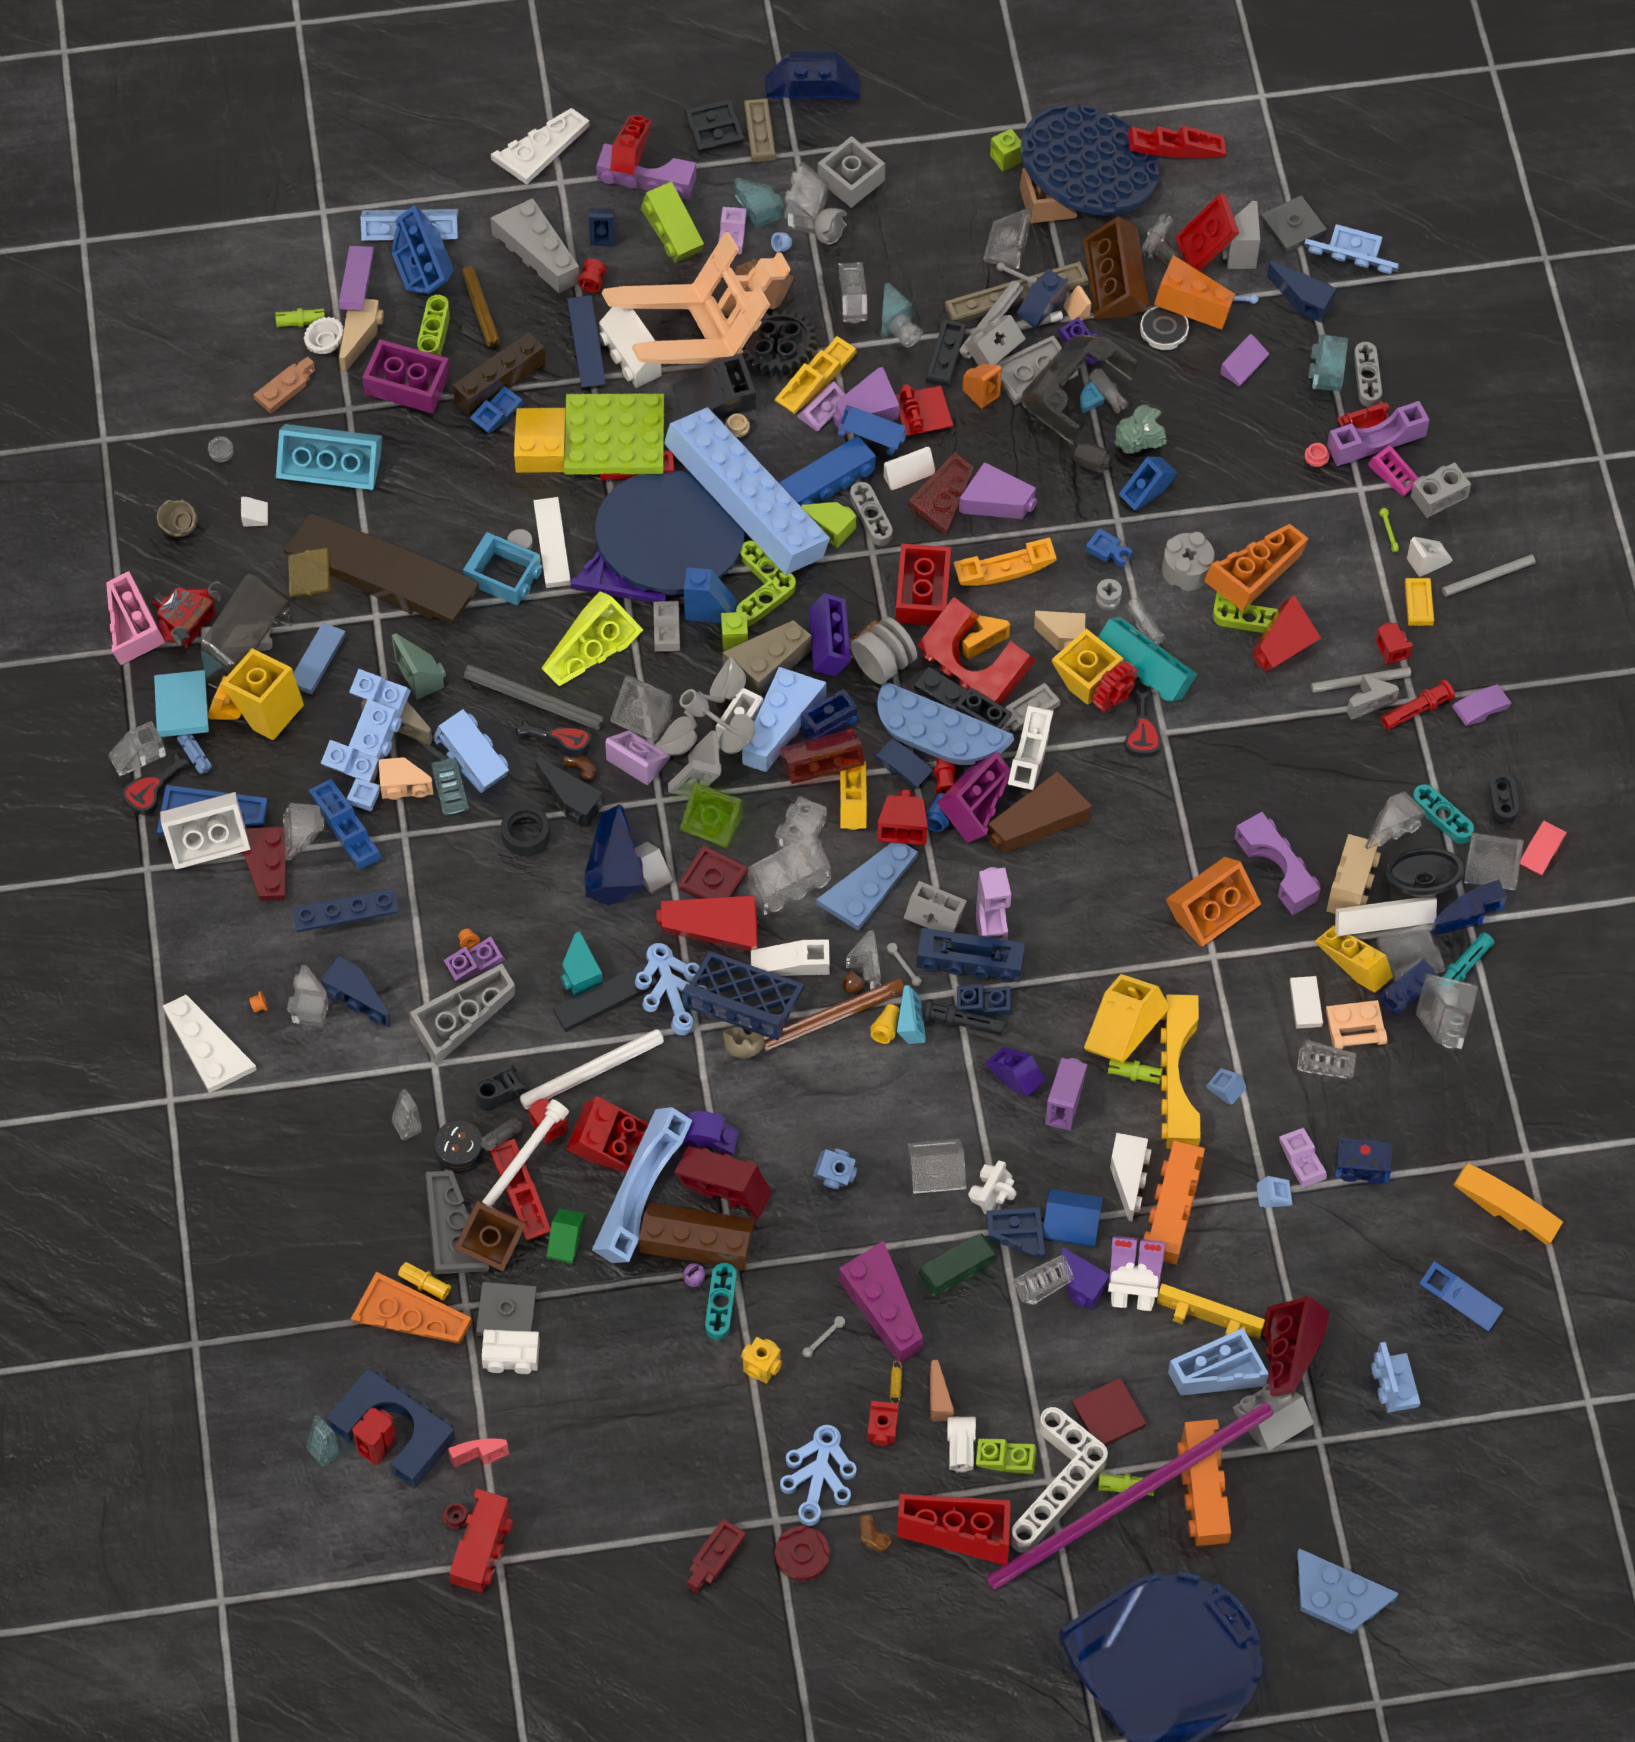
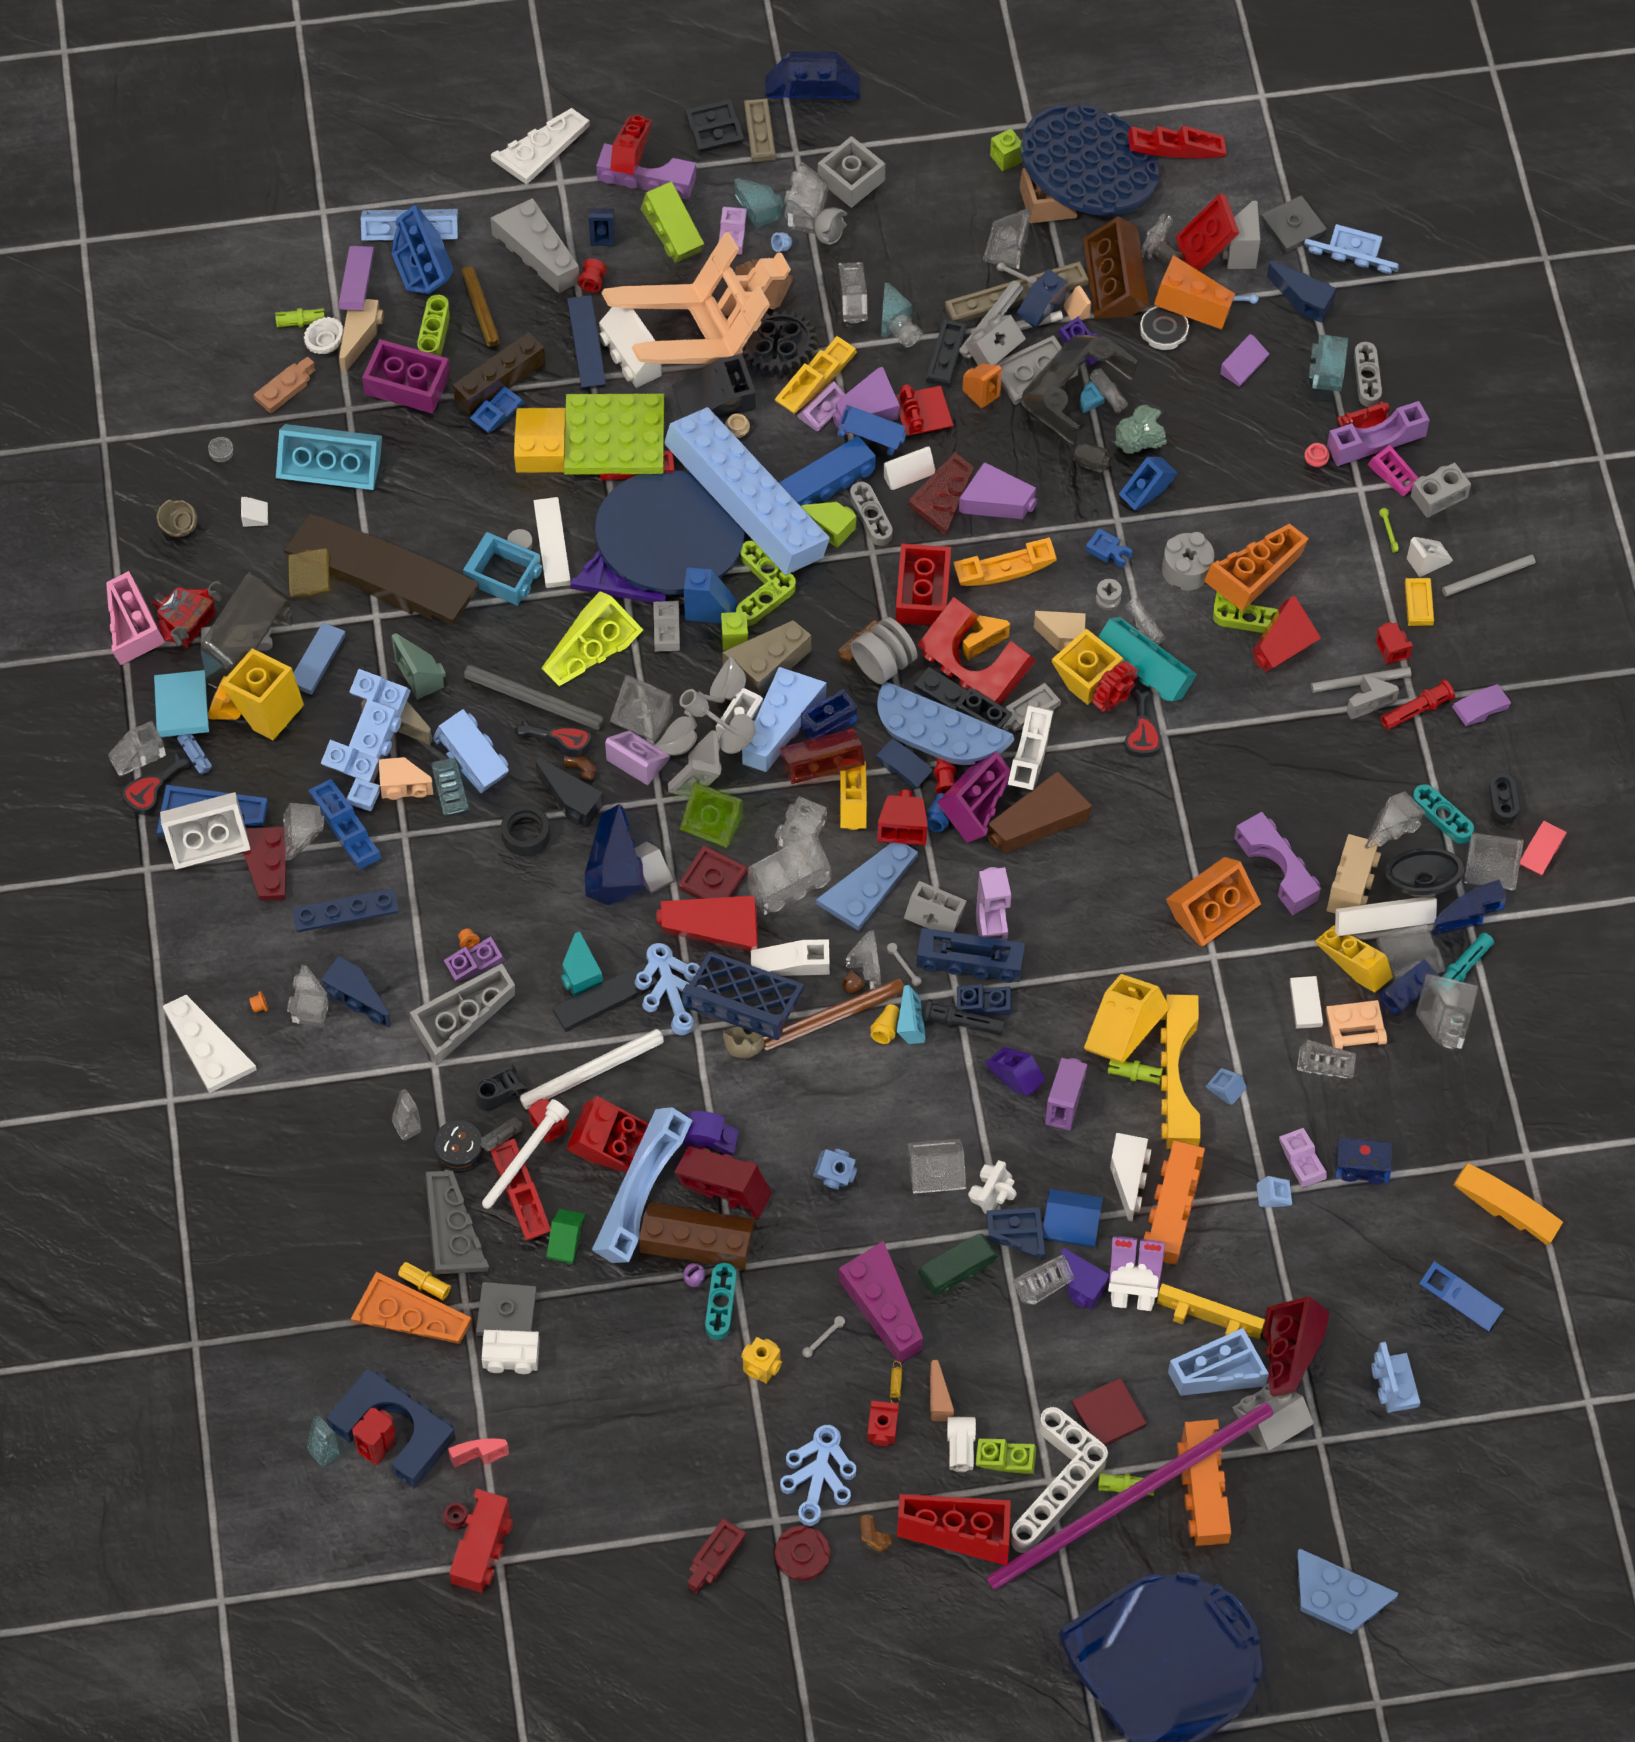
(490, 1235): reddish brown slope -> none
(829, 635): dark purple brick -> none

